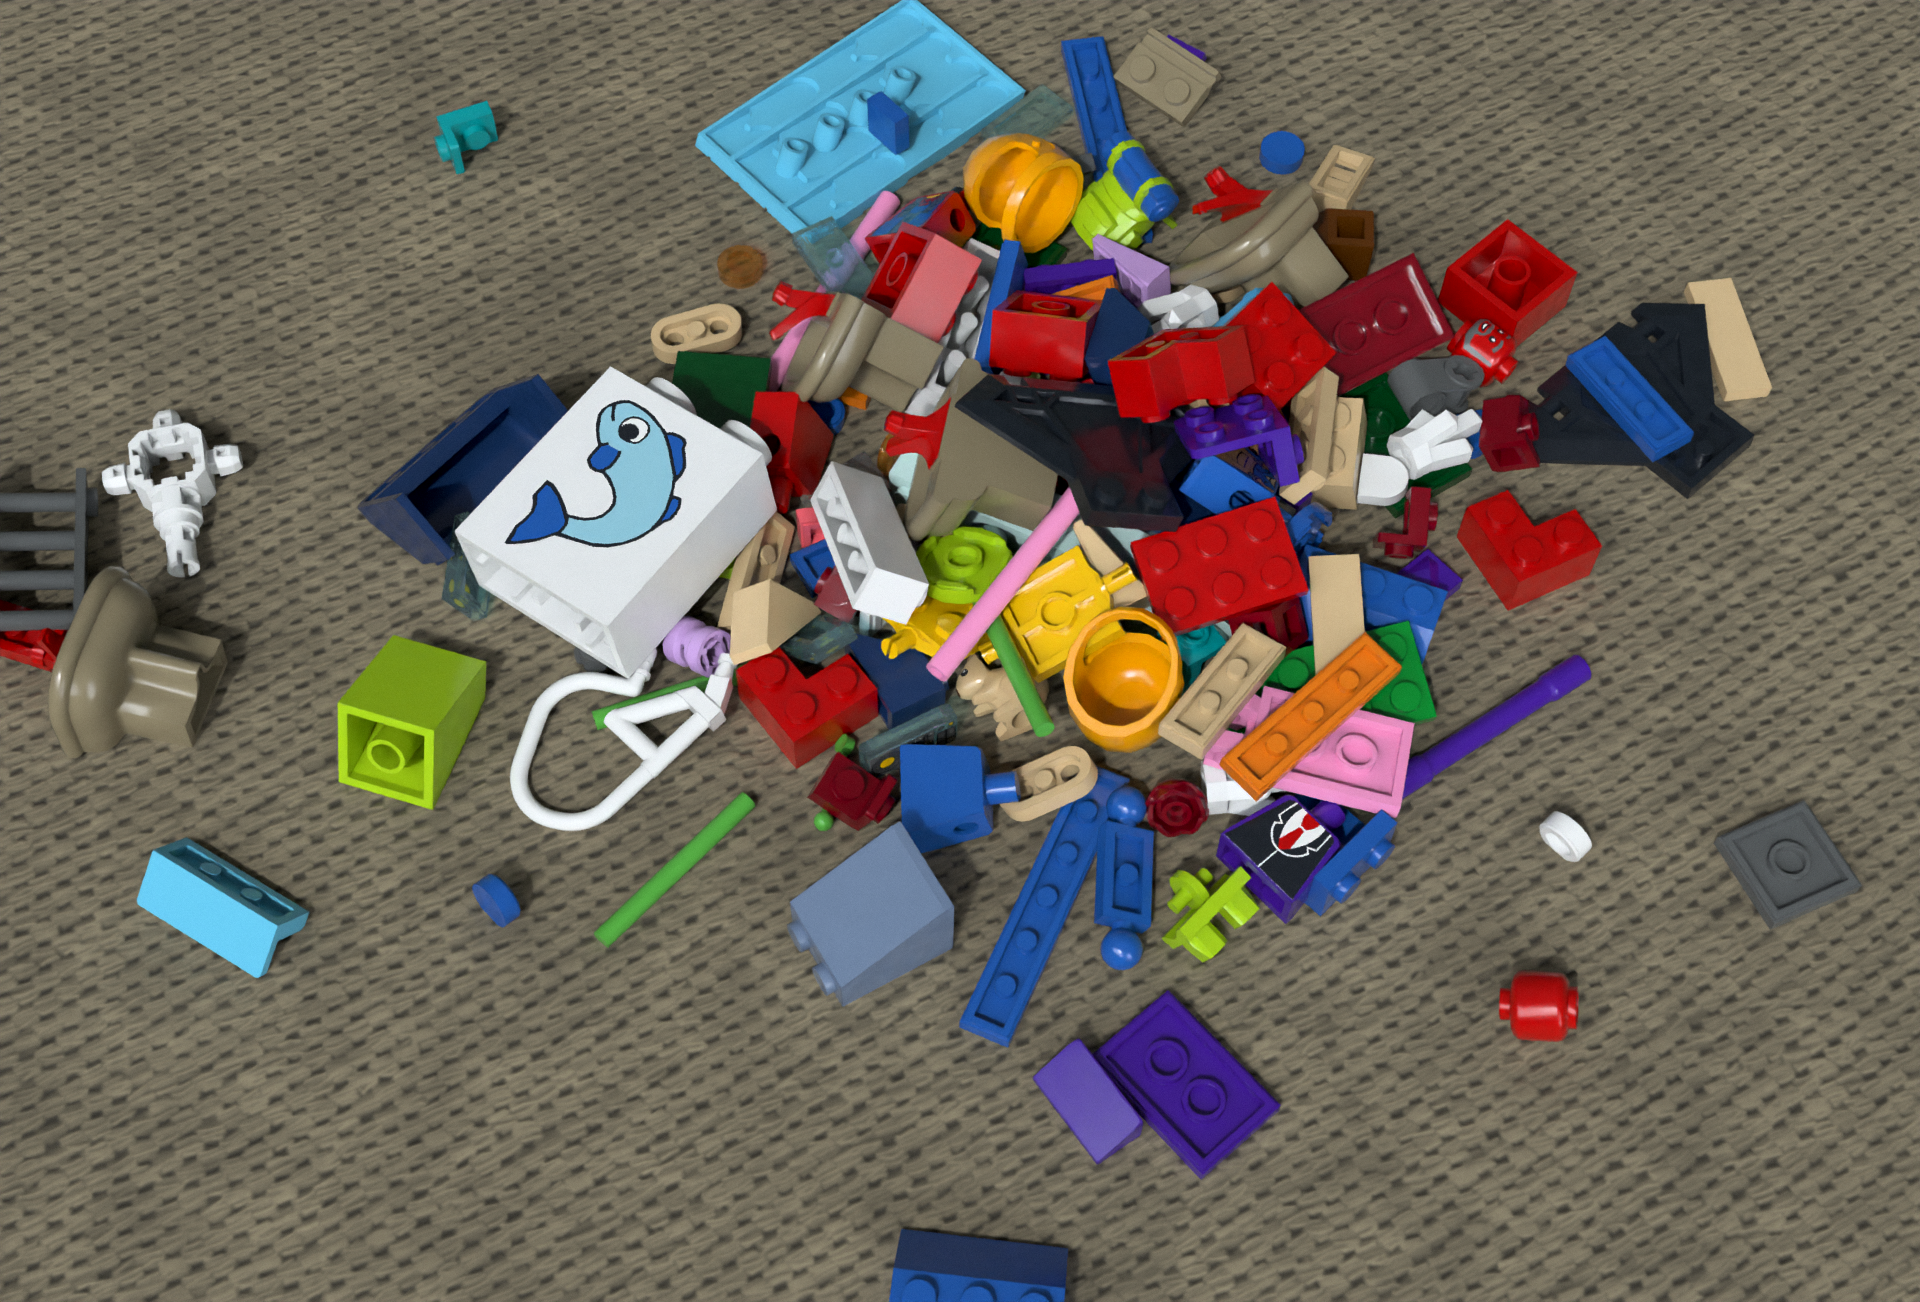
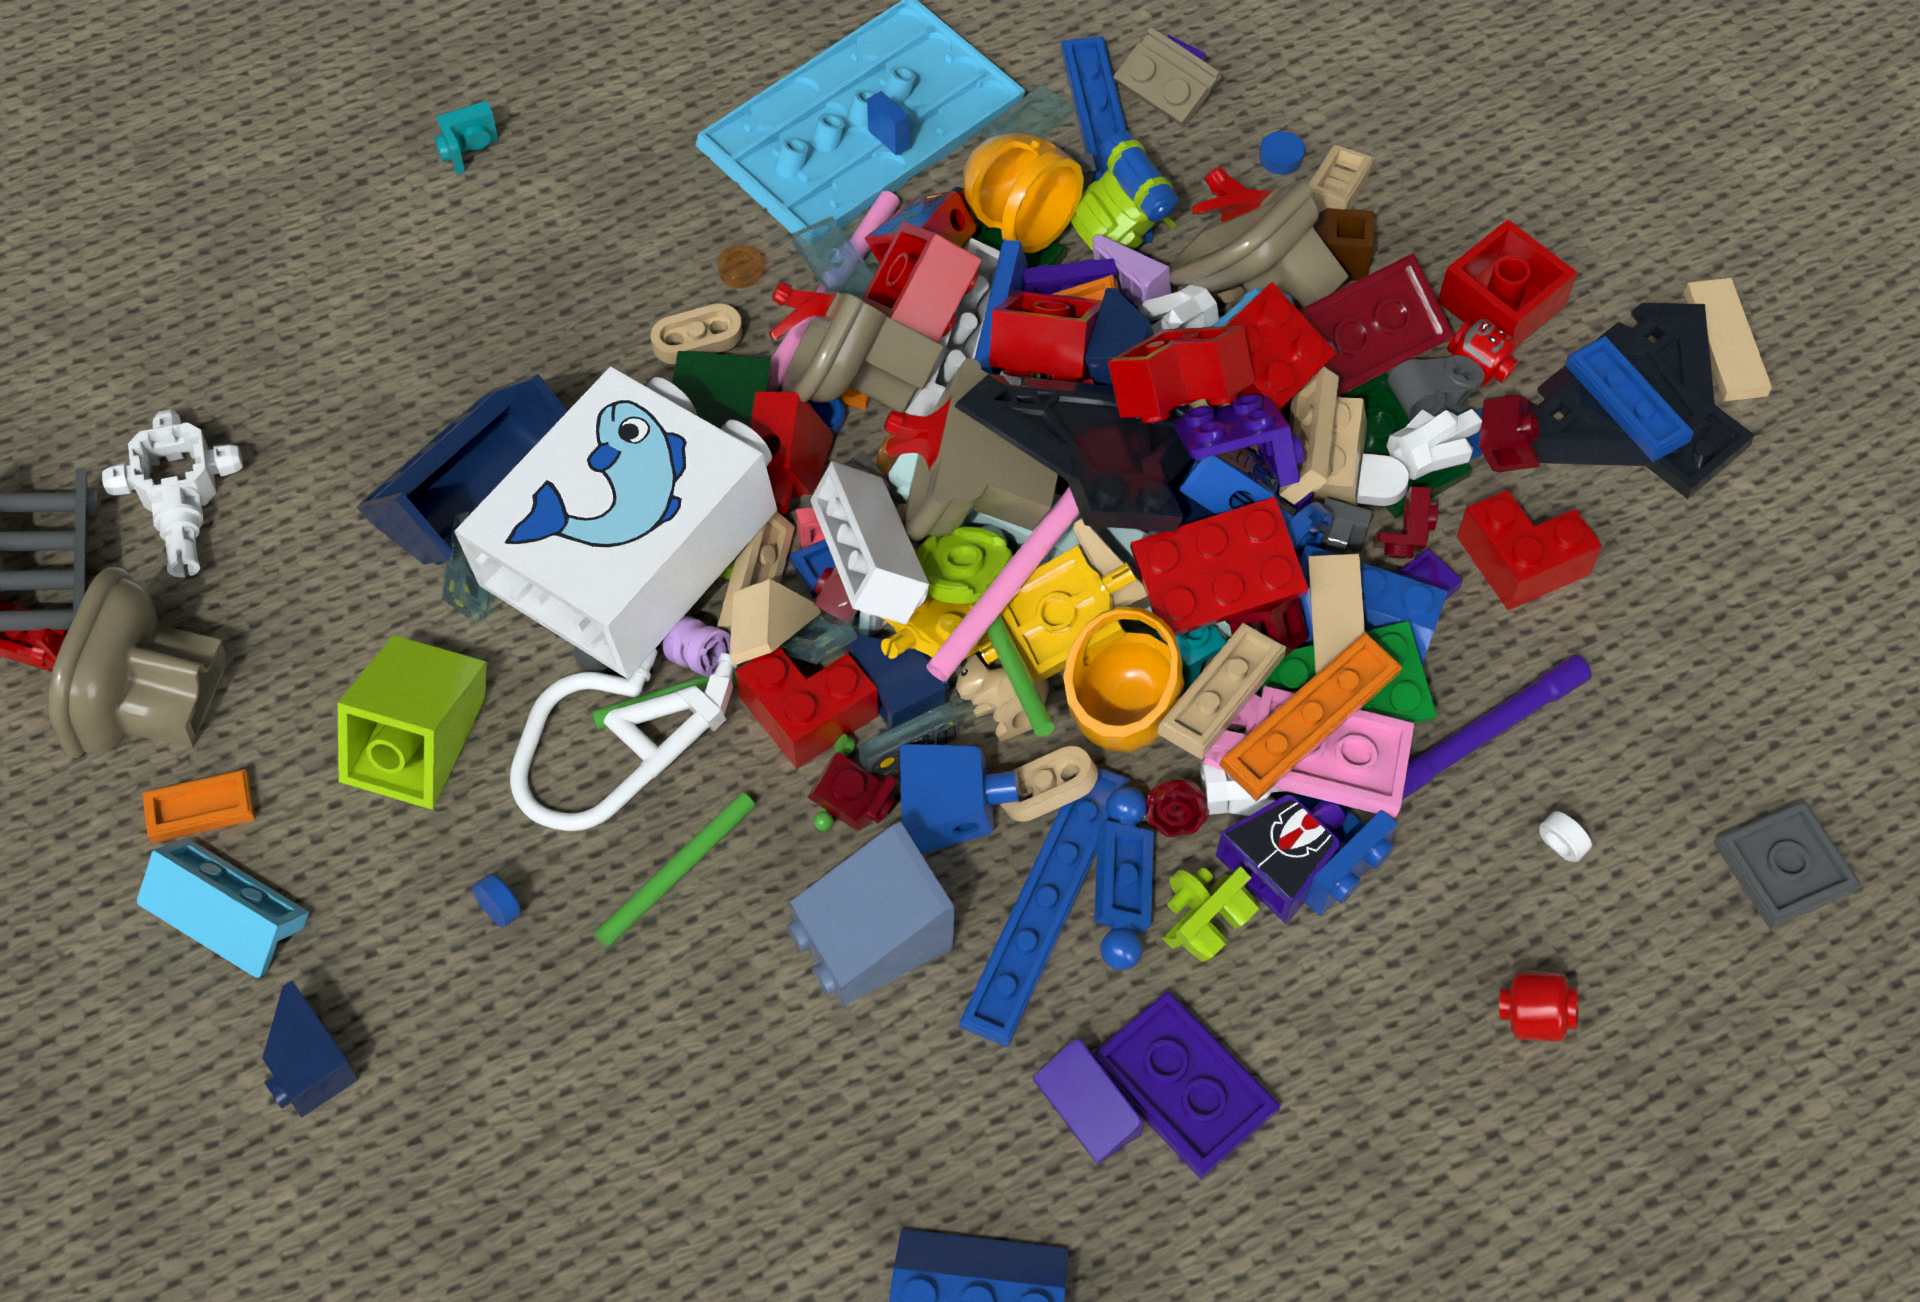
(198, 806): none -> orange tile
(303, 1056): none -> dark blue slope
(1347, 526): none -> dark grey tile

